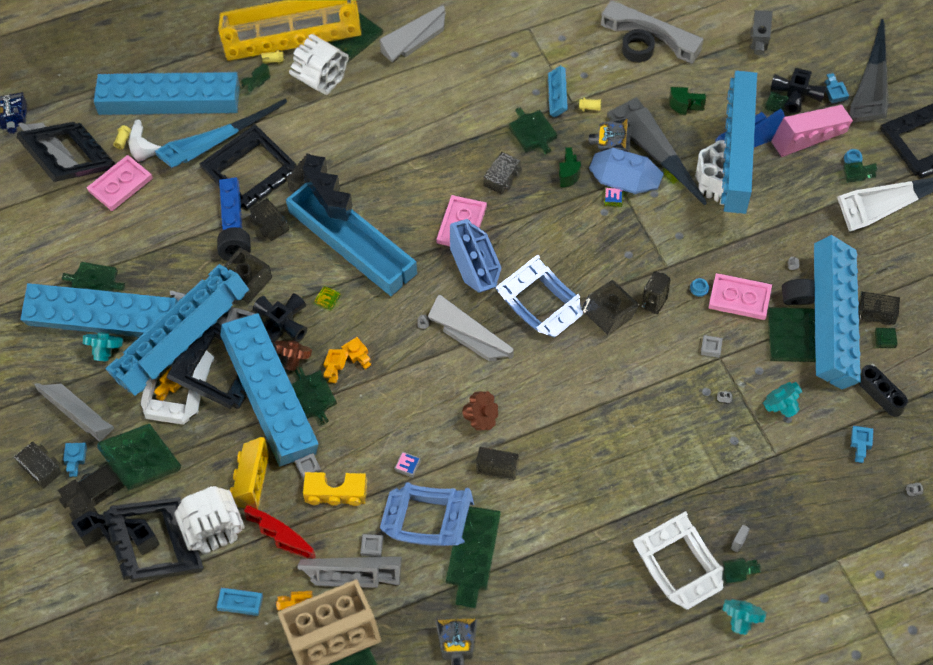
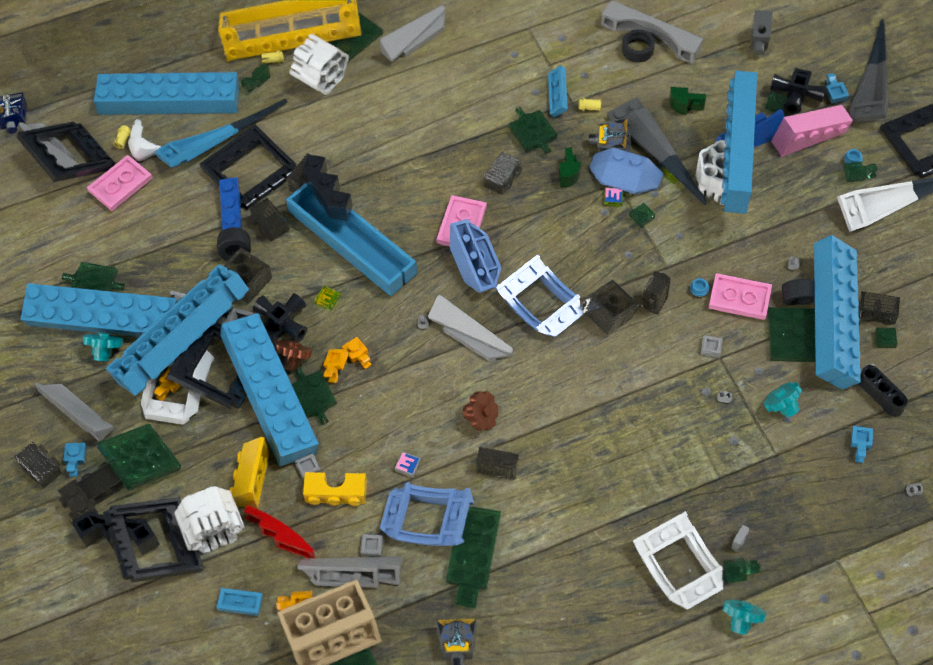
(642, 215): none -> clear green plate

